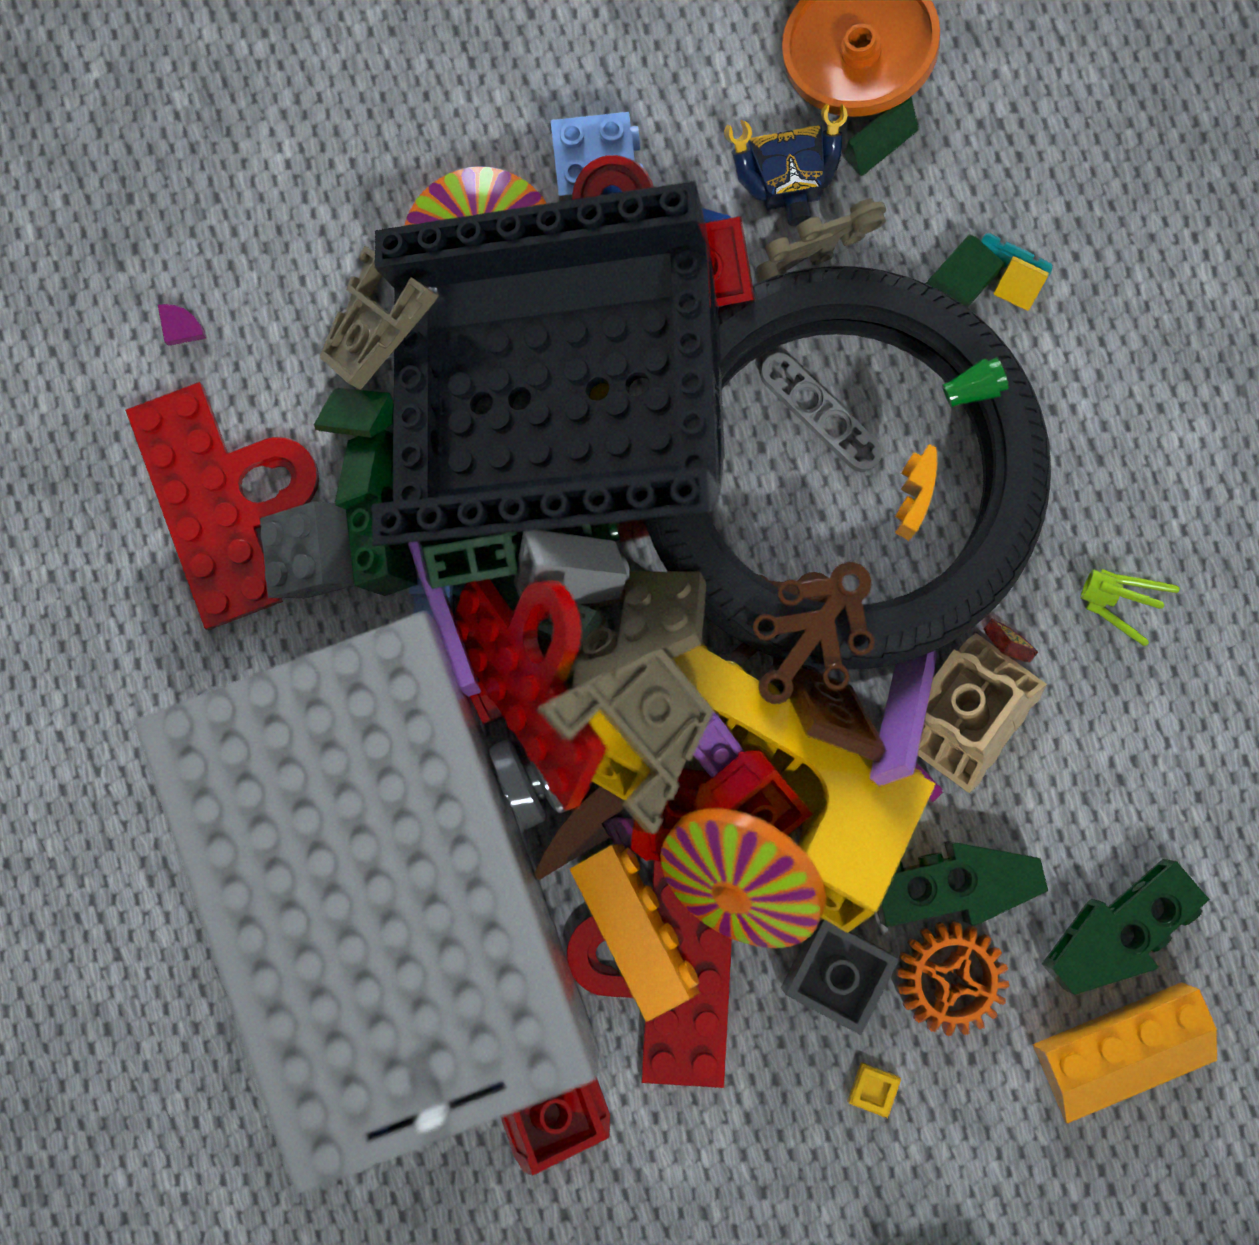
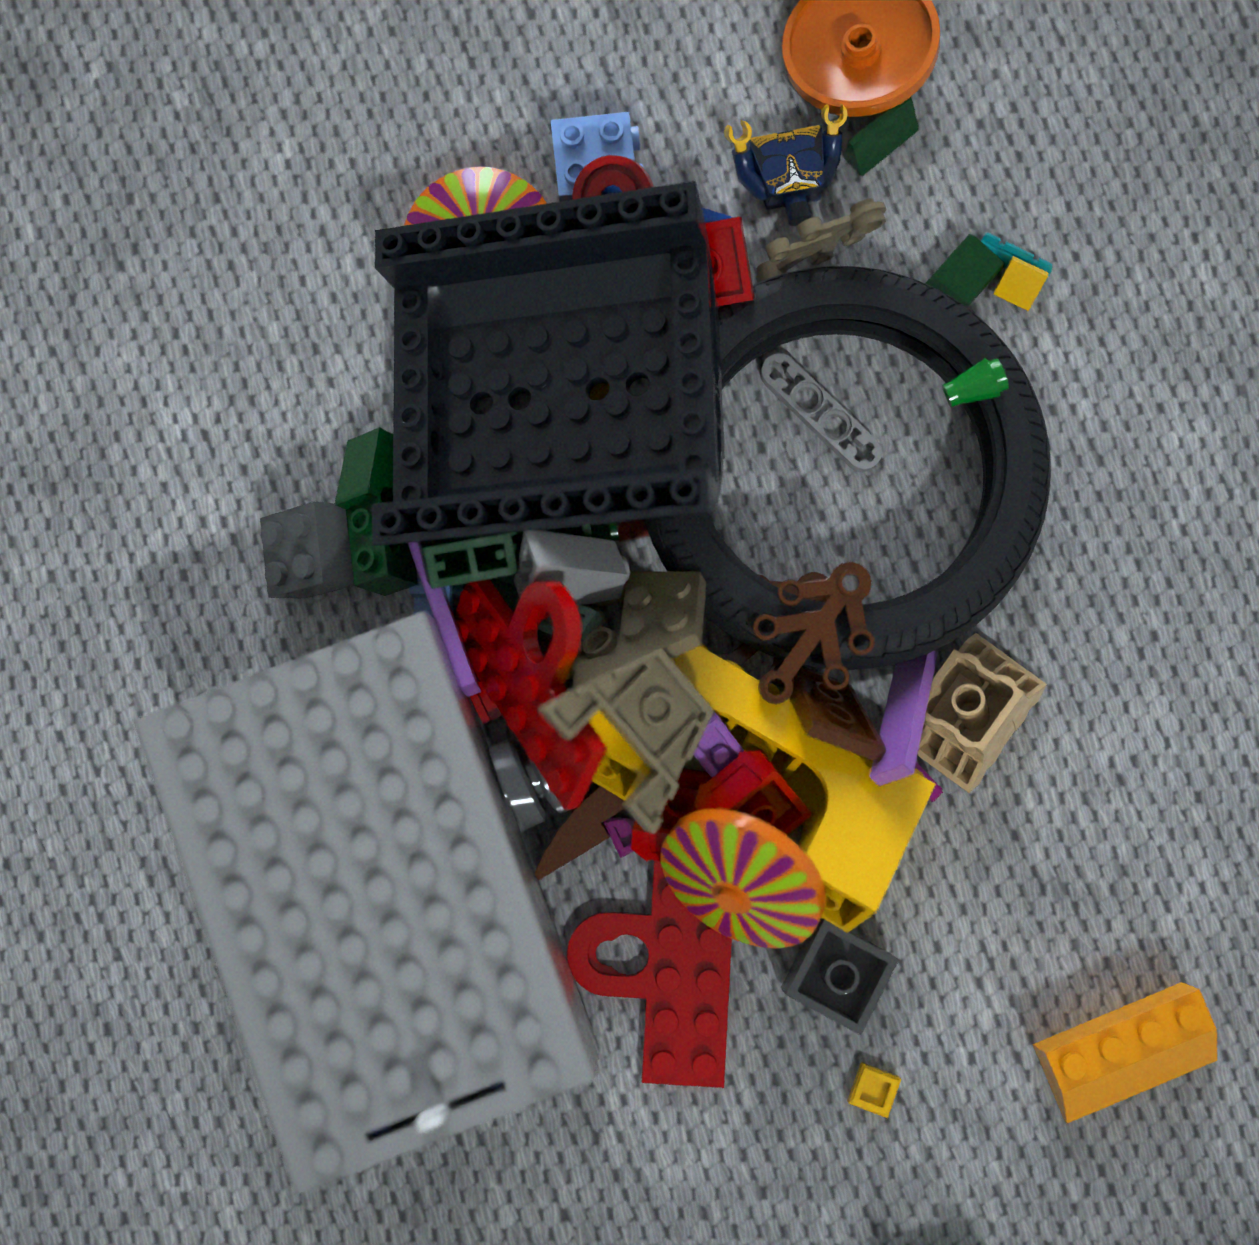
(179, 325): magenta tile -> none
(205, 499): red plate -> none
(356, 412): dark green slope -> none
(366, 331): dark tan wing -> none
(558, 1127): red slope -> none
(635, 930): light orange brick -> none
(920, 484): light orange slope -> none
(985, 993): orange gear -> none
(991, 886): dark green brick -> none
(1009, 641): clear red tile -> none
(1091, 947): dark green brick -> none
(1105, 588): lime plant -> none

